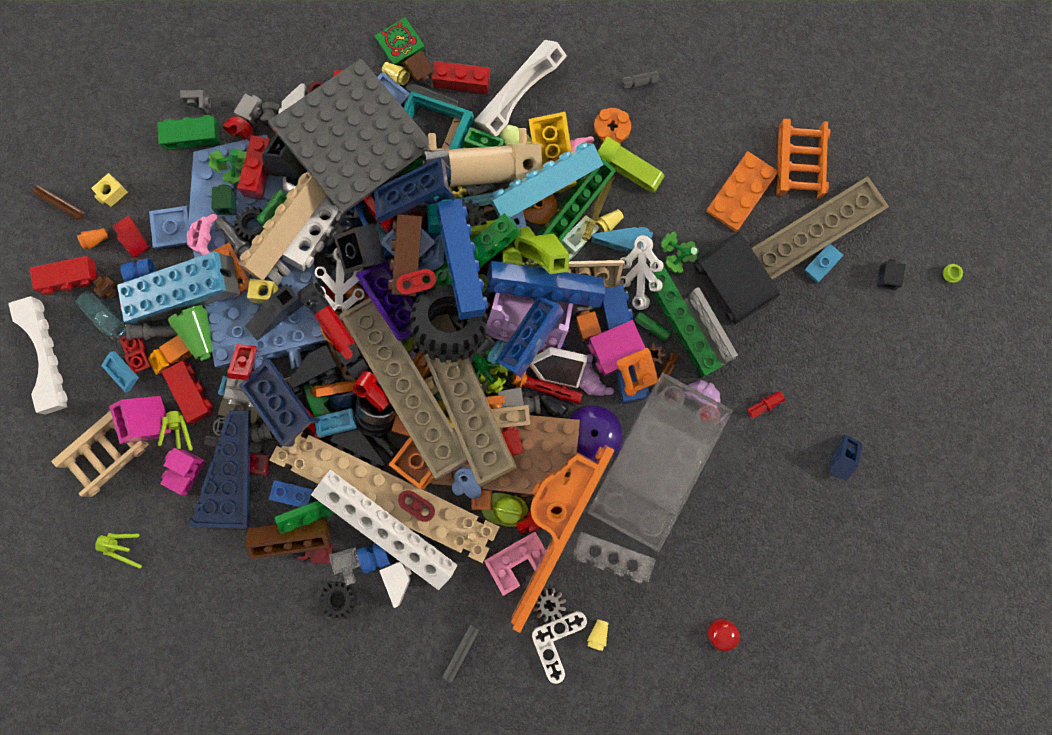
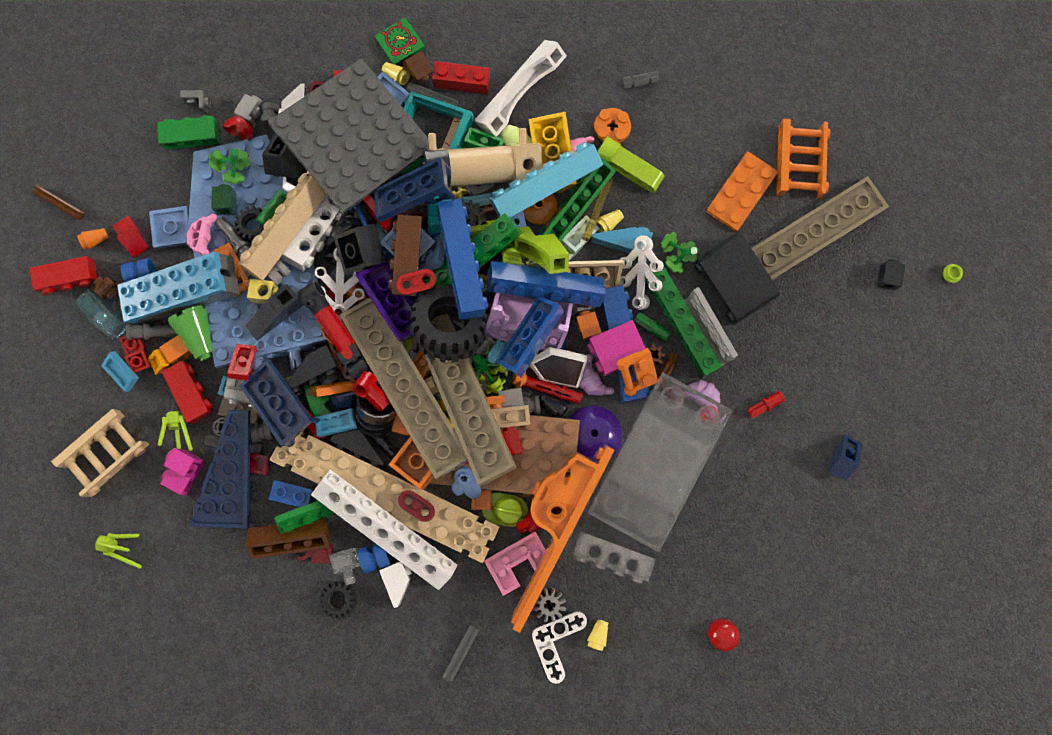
(48, 391): white arch -> none
(116, 193): light yellow brick -> none
(138, 419): dark pink brick -> none
(253, 178): red brick -> none
(823, 263): dark azure plate -> none

